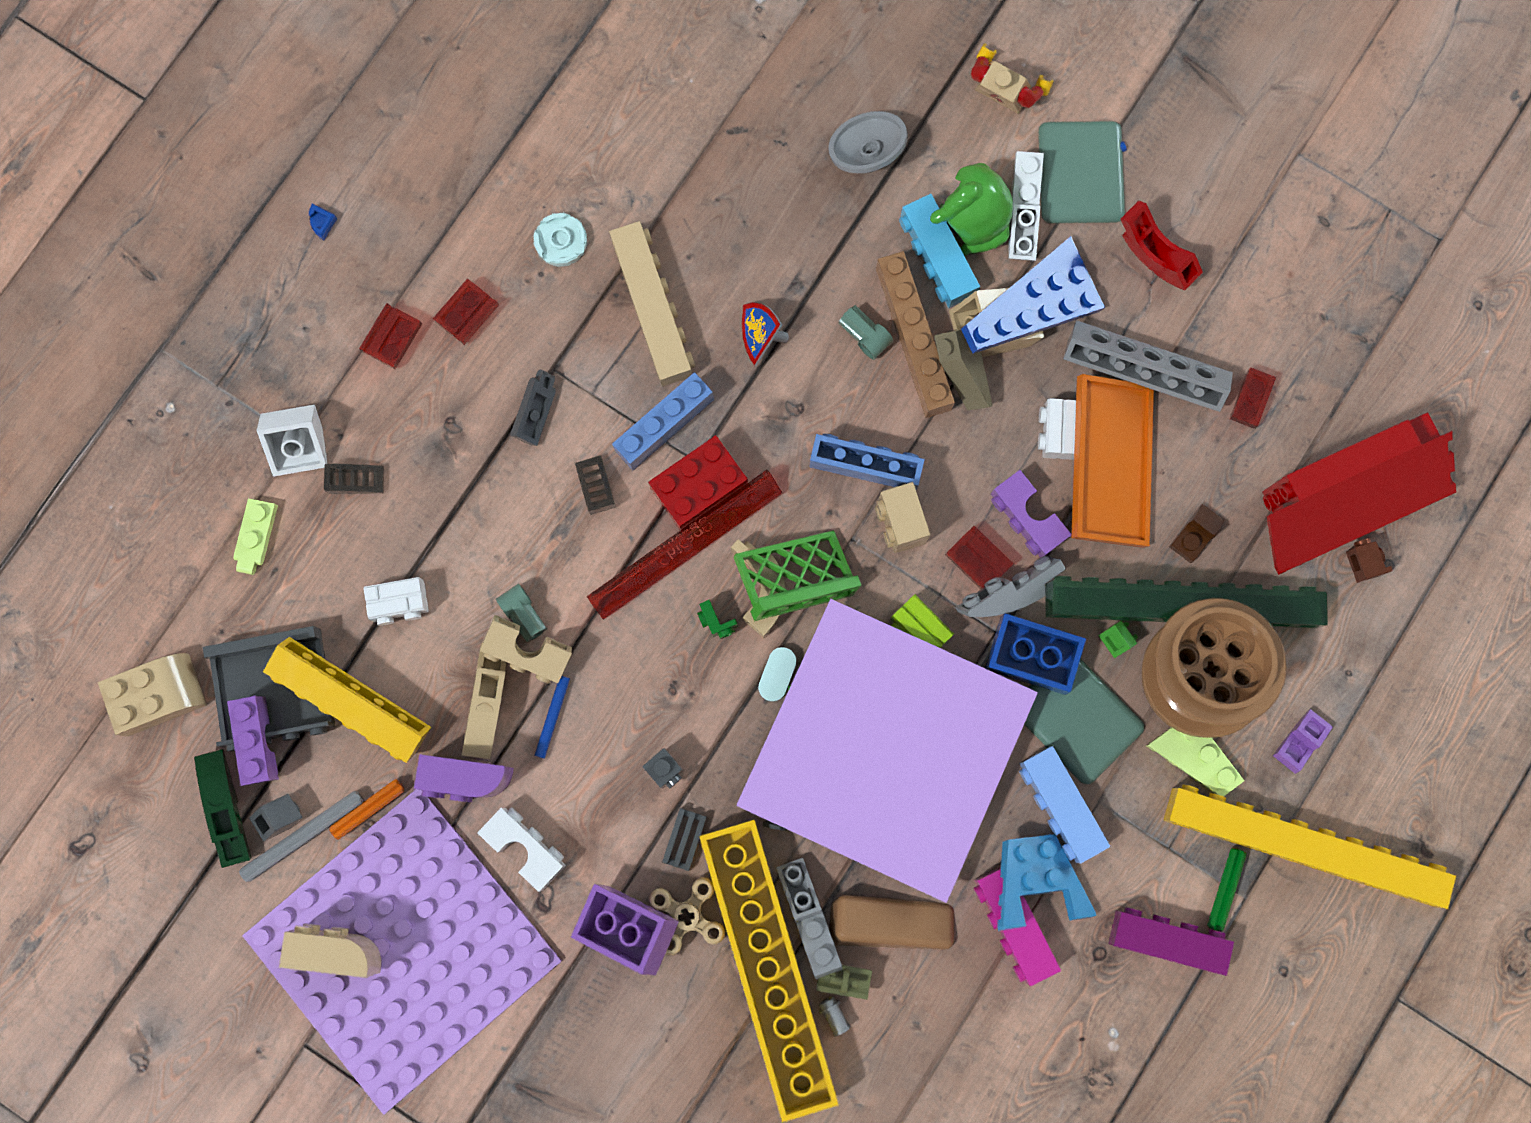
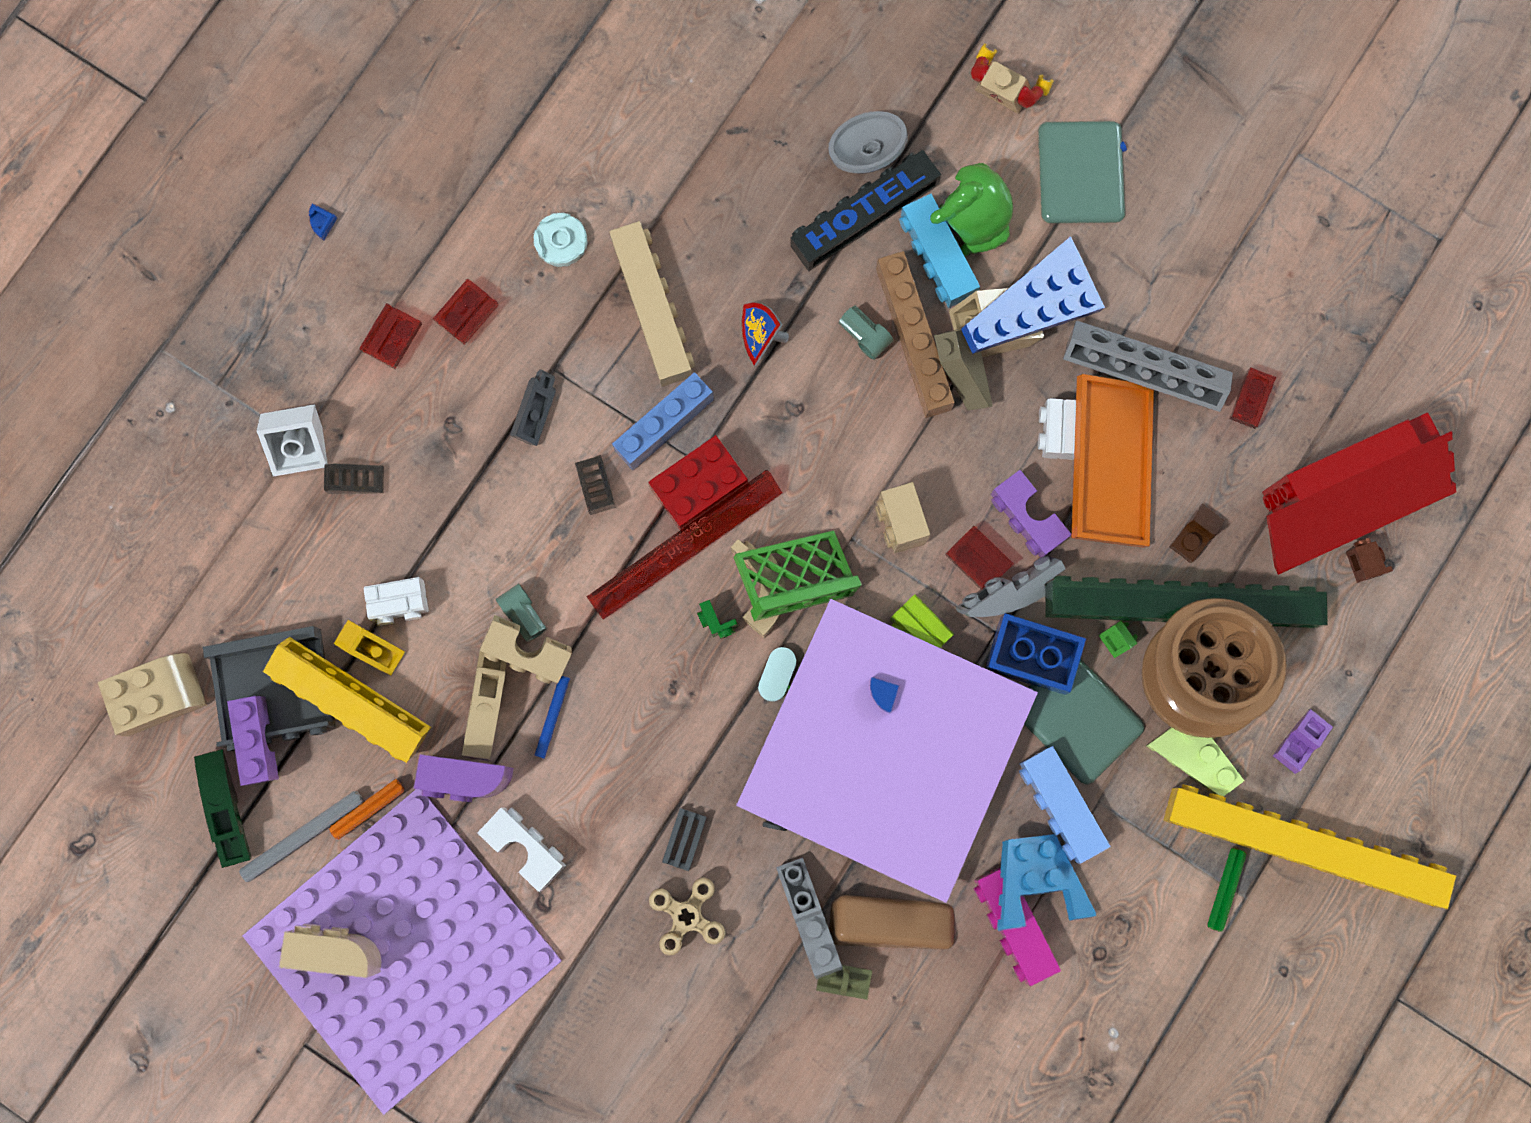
(254, 535): yellowish green hinge -> none
(276, 817): dark grey brick -> none
(369, 647): none -> yellow slope
(624, 929): medium lavender brick -> none
(664, 769): dark grey brick -> none
(769, 971): yellow brick -> none
(834, 1015): light grey pin -> none
(865, 209): none -> pearl dark grey brick
(865, 462): medium blue brick -> none
(883, 693): none -> blue tile
(1026, 208): white slope -> none
(1156, 251): red arch -> none
(1171, 942): magenta brick -> none

